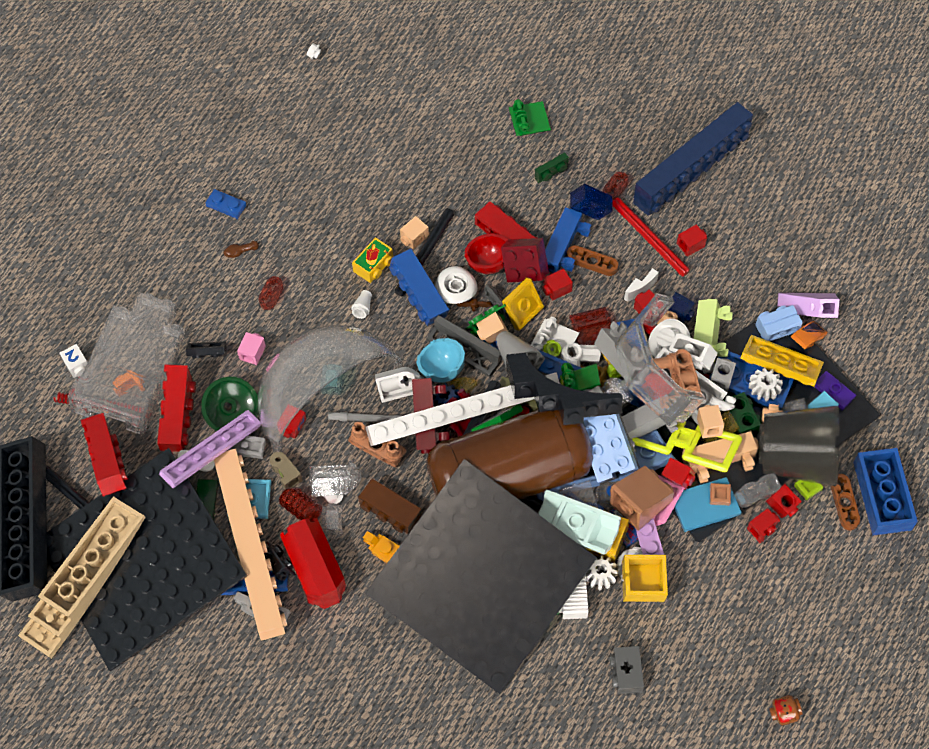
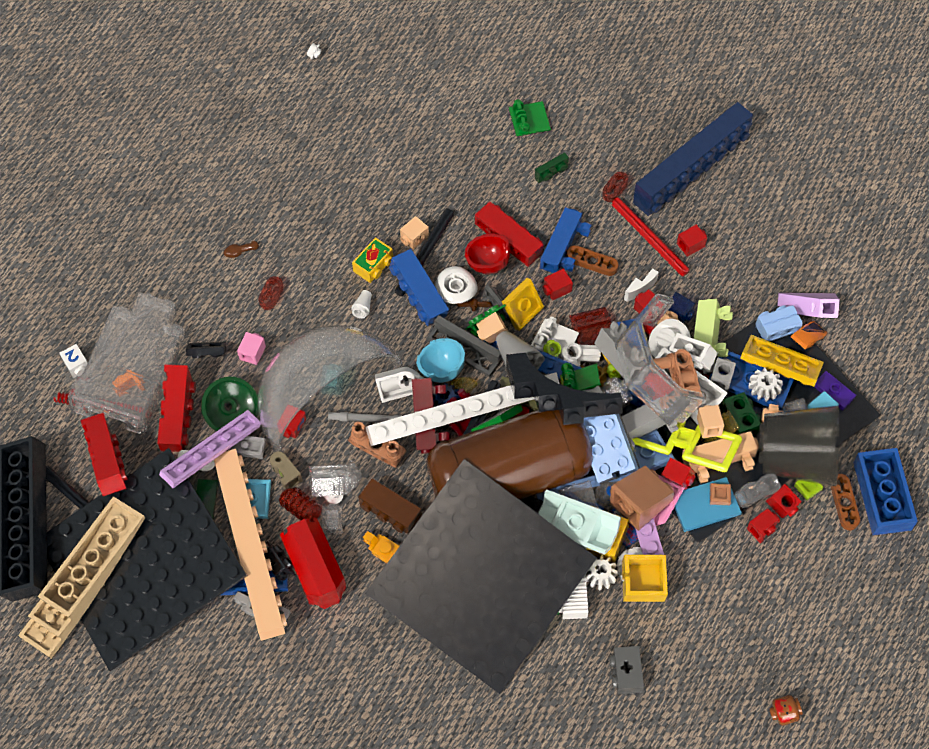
(225, 204): blue plate -> none
(525, 259): dark red brick -> none
(591, 202): clear blue brick -> none
(725, 405): white arm -> none

